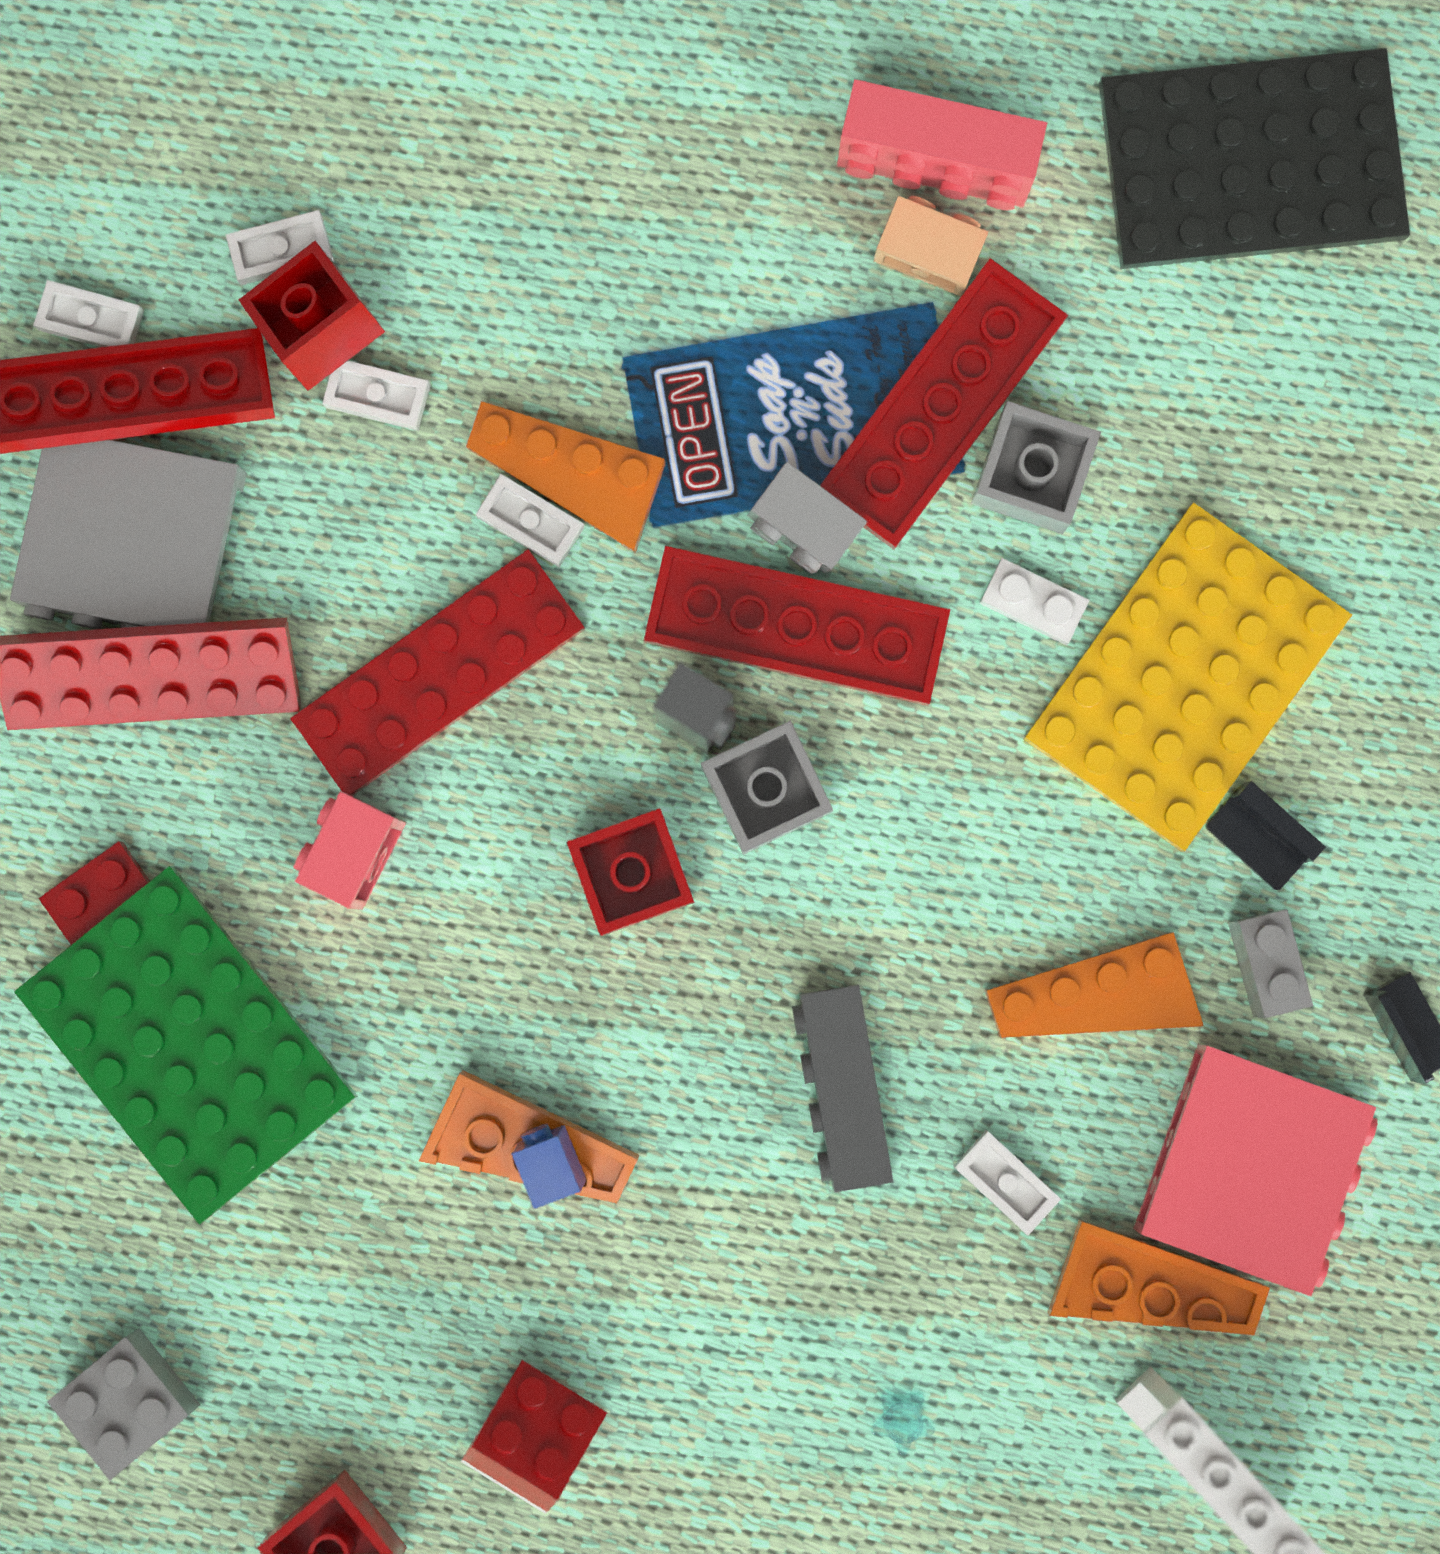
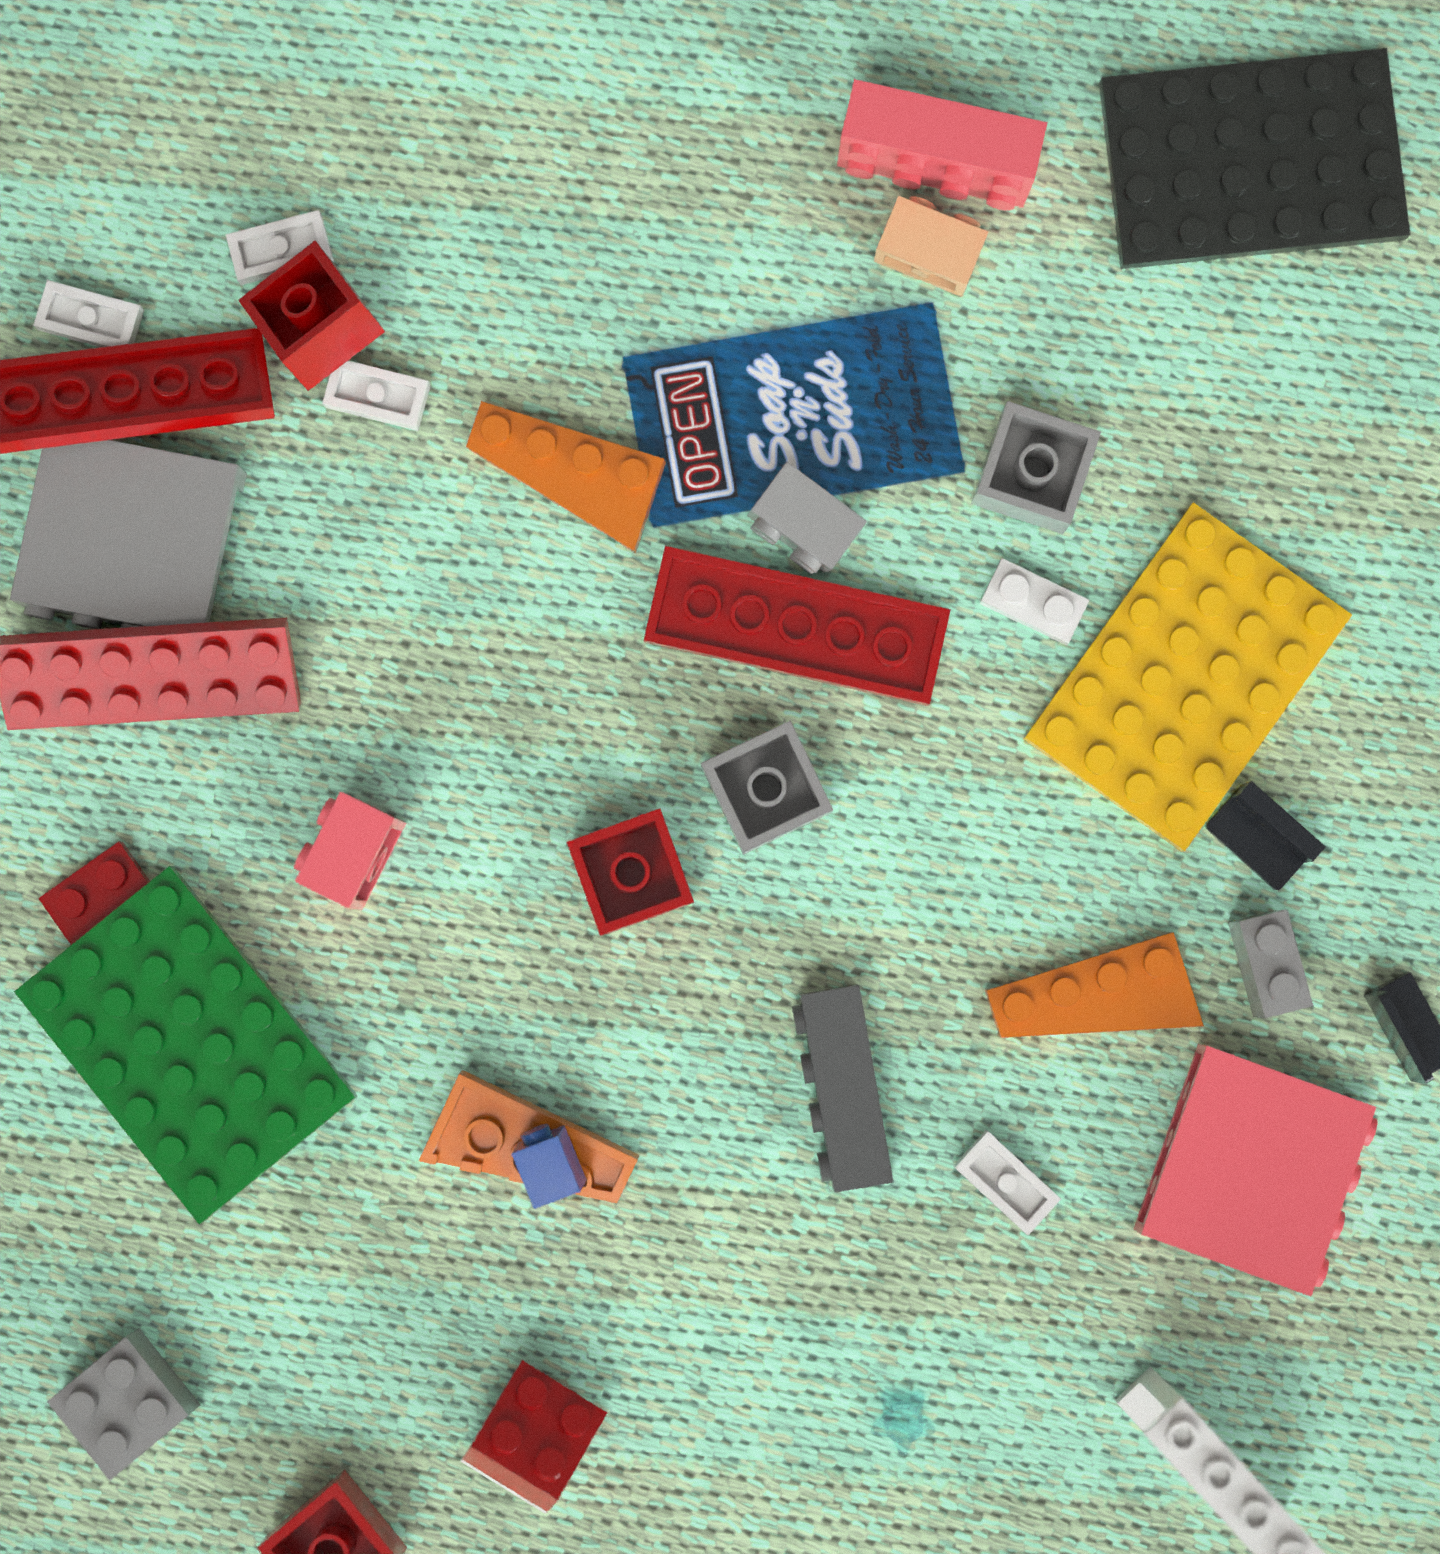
(437, 673): red plate -> none
(530, 520): white plate -> none
(696, 710): dark grey brick -> none
(943, 402): red plate -> none
(1137, 1282): orange wing -> none

